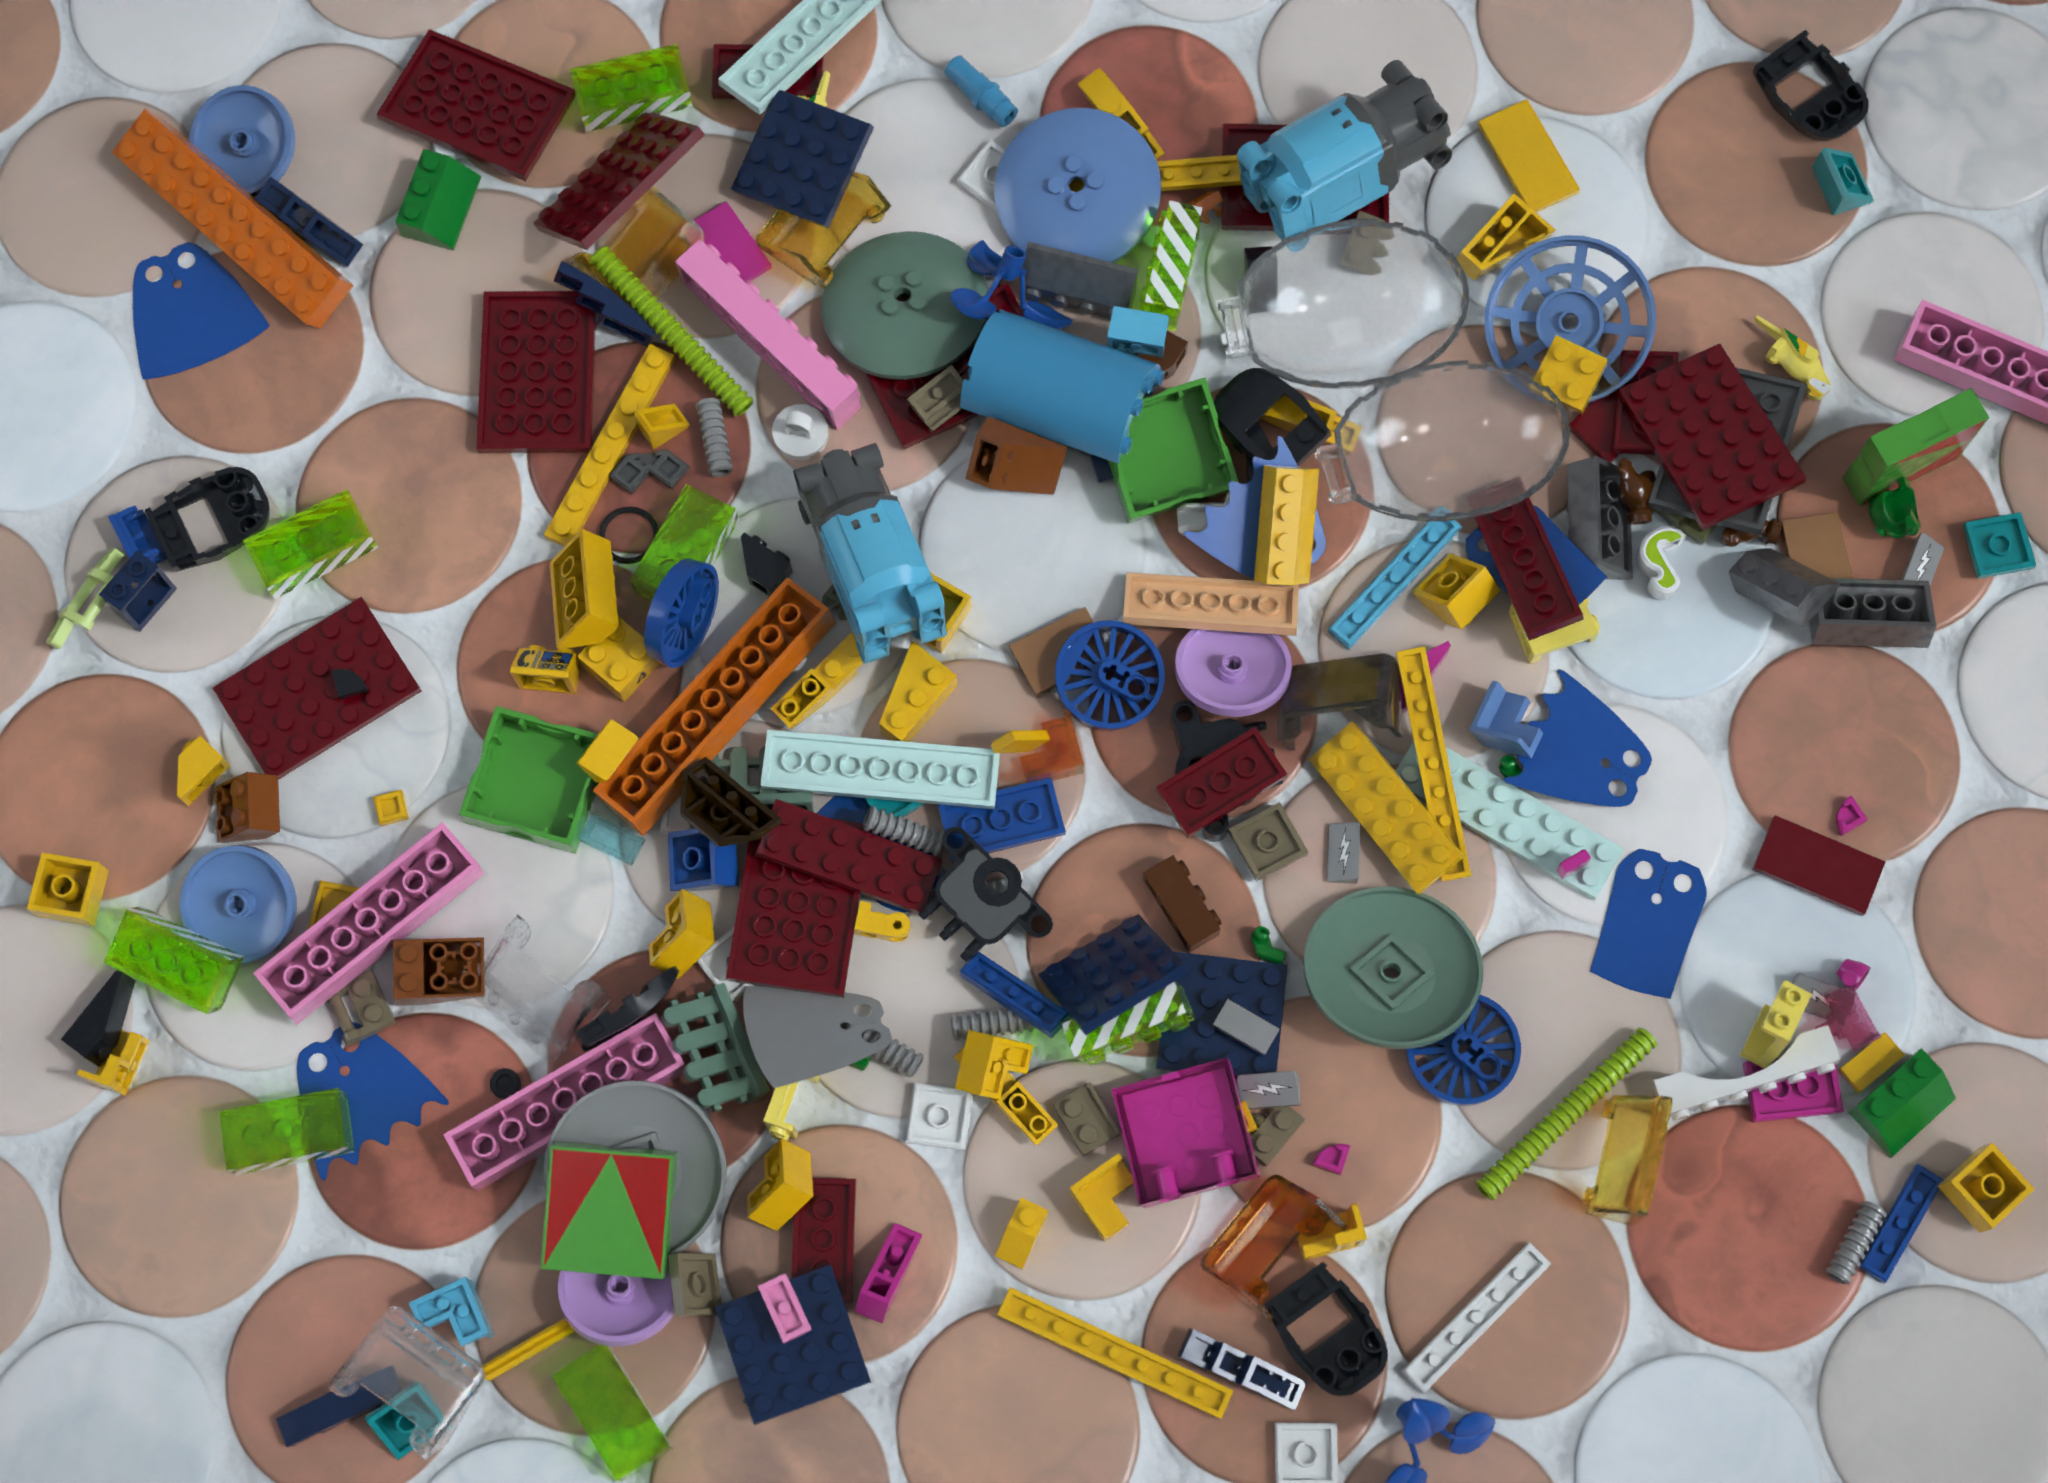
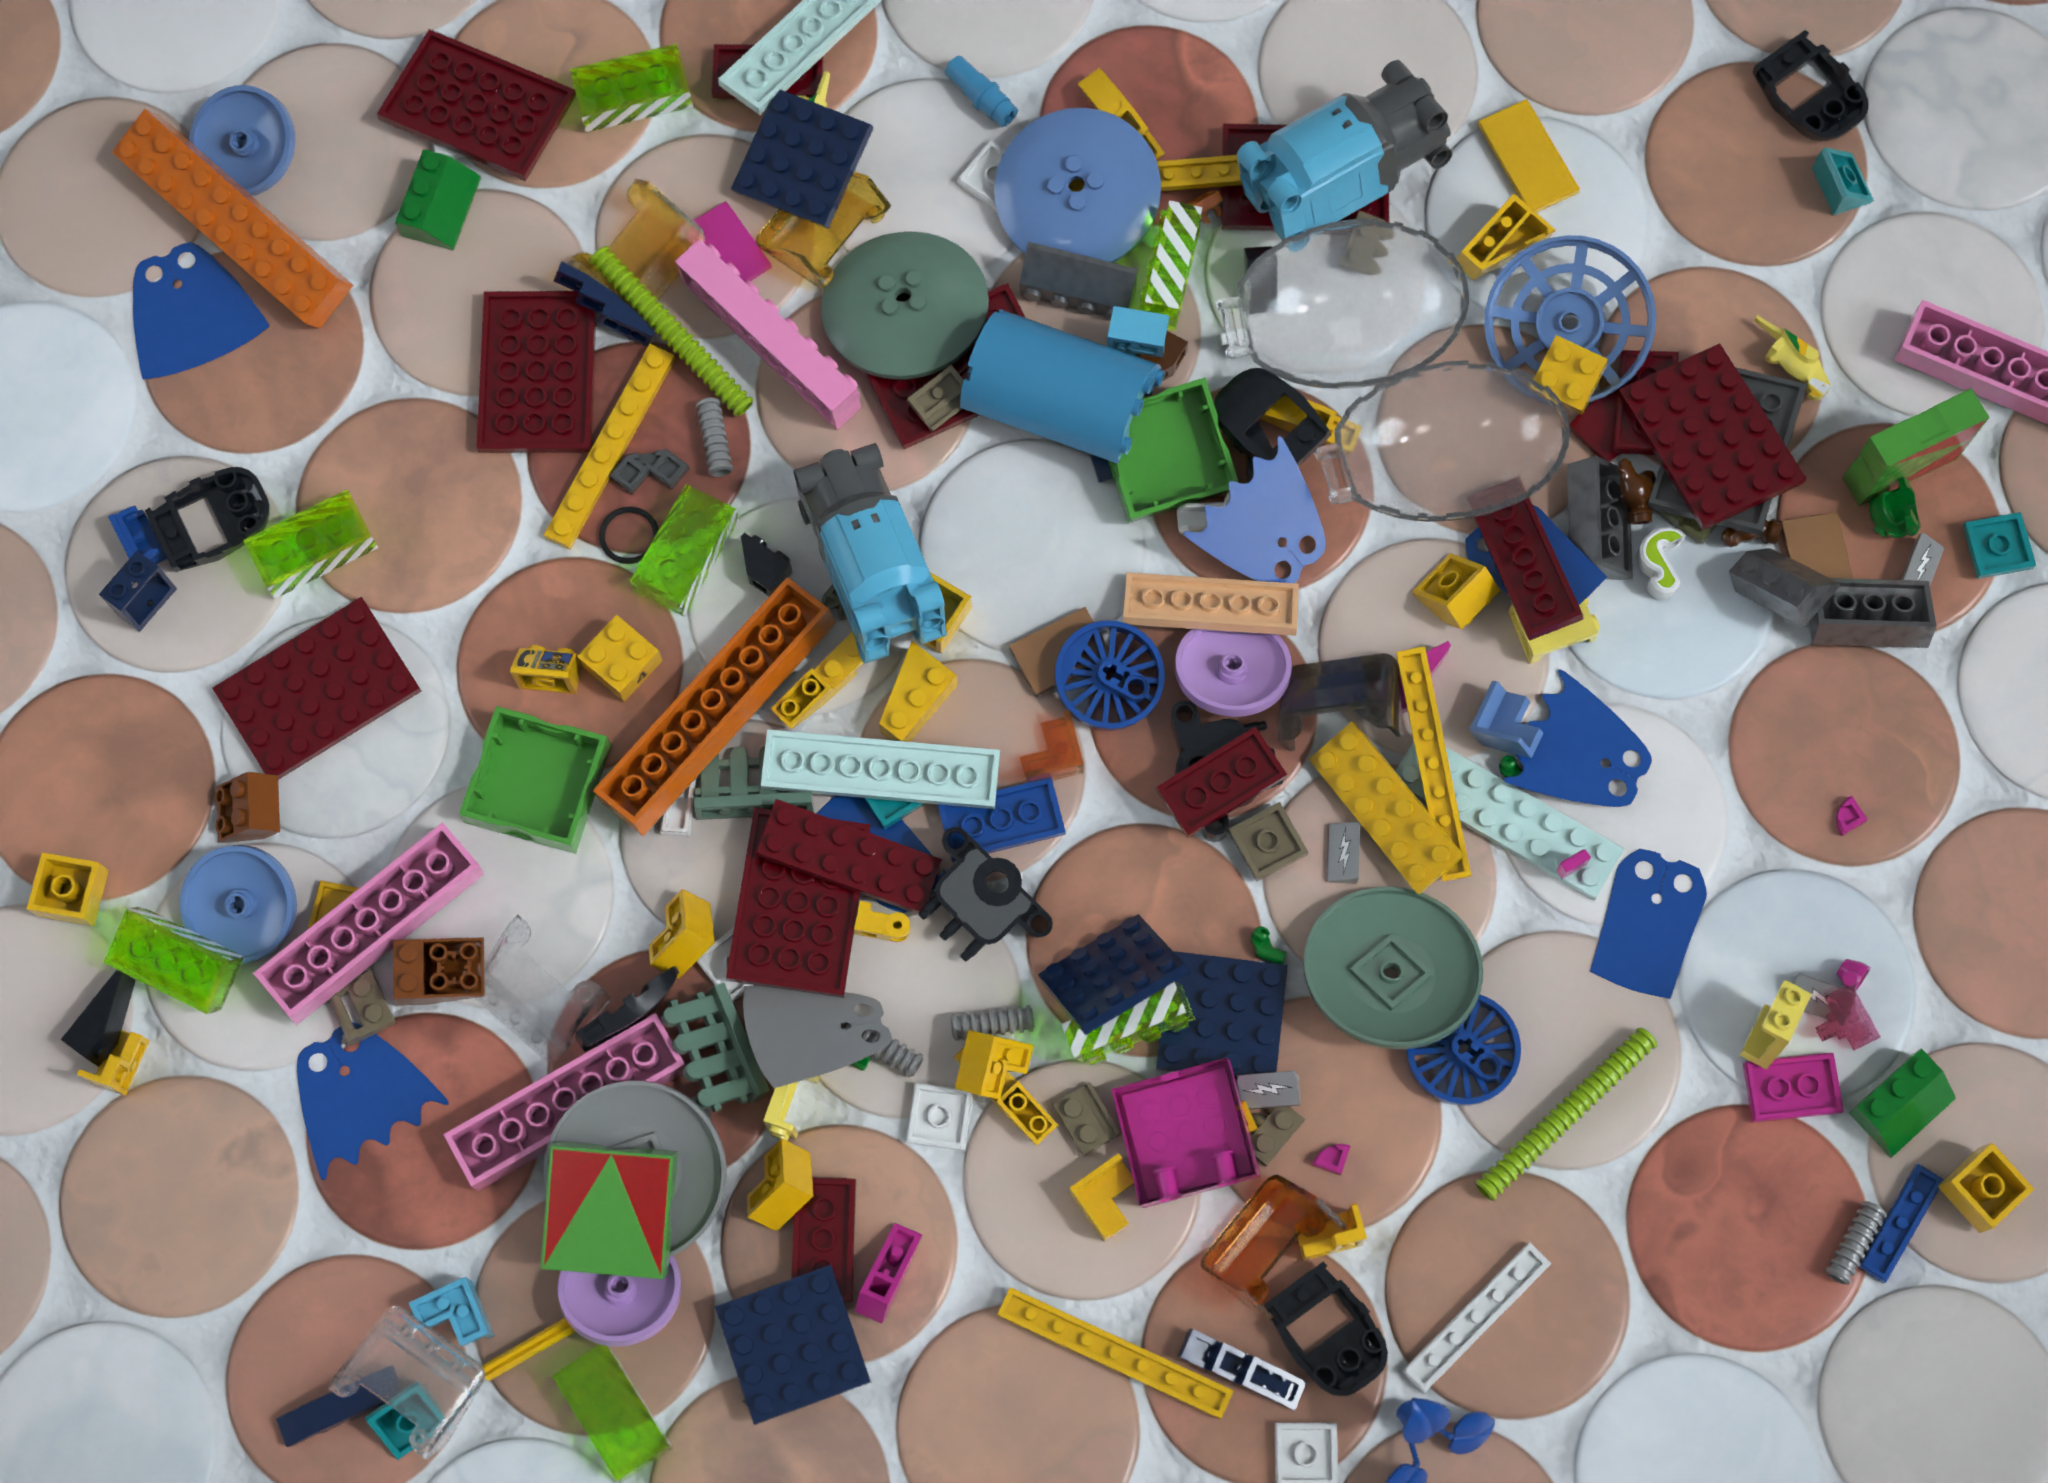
(69, 616): yellowish green bar -> none
(198, 769): yellow slope -> none
(286, 1131): clear neon green brick -> none
(309, 221): dark blue slope -> none
(348, 683): black tile -> none
(391, 808): yellow tile -> none
(505, 1083): black tile -> none
(583, 591): yellow slope -> none
(607, 751): yellow slope -> none
(612, 839): clear light blue tile -> none
(617, 179): dark red plate -> none
(660, 423): yellow slope -> none
(681, 612): blue piece -> none
(694, 1284): dark tan plate -> none
(699, 863): blue slope -> none
(722, 806): dark brown wedge -> none
(784, 1308): bright pink plate -> none
(800, 431): white tile -> none
(903, 831): light grey piece -> none
(1008, 268): blue plant -> none
(1014, 994): blue tile -> none
(1015, 459): dark orange slope -> none
(1020, 741): yellow tile -> none
(1022, 1233): yellow slope -> none
(1182, 903): reddish brown brick -> none
(1246, 1027): light grey tile -> none
(1286, 525): yellow slope -> none
(1393, 581): medium azure tile -> none
(1629, 1157): clear yellow windscreen -> none
(1809, 1053): white arch -> none
(1819, 865): dark red tile -> none
(1871, 1062): yellow tile -> none

